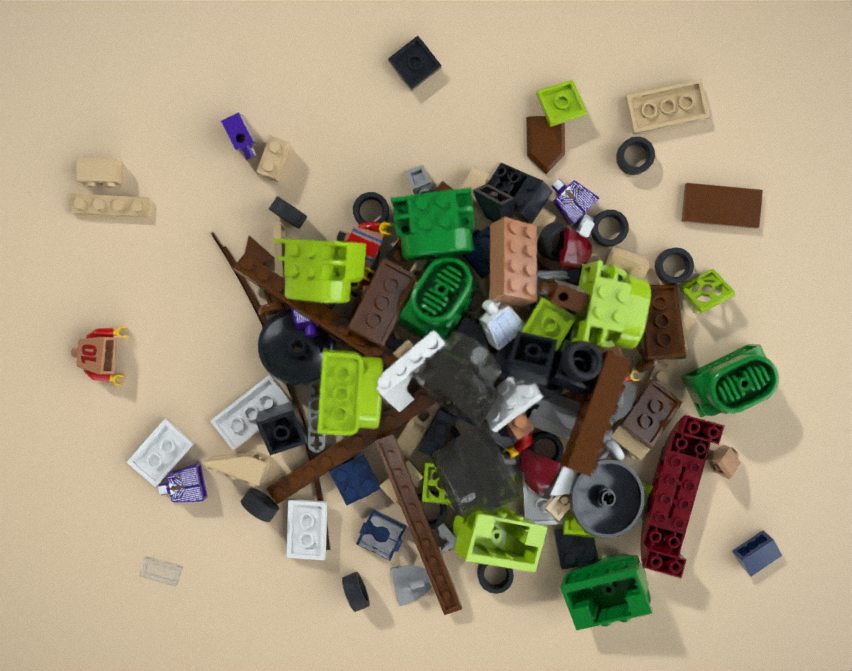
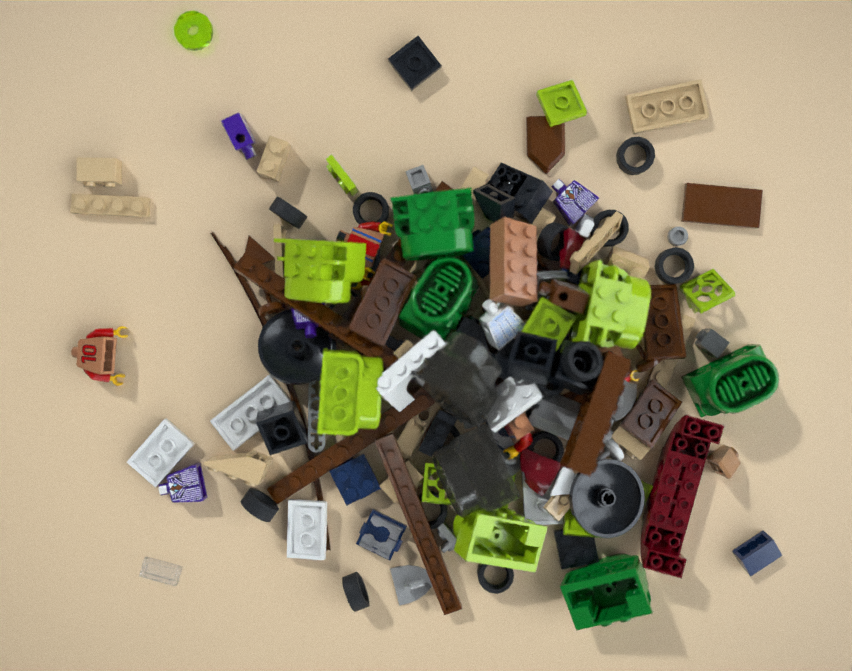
(196, 41): none -> clear neon green tile
(337, 171): none -> lime plate
(592, 246): none -> tan plate
(677, 236): none -> light grey tile
(711, 342): none -> dark grey brick

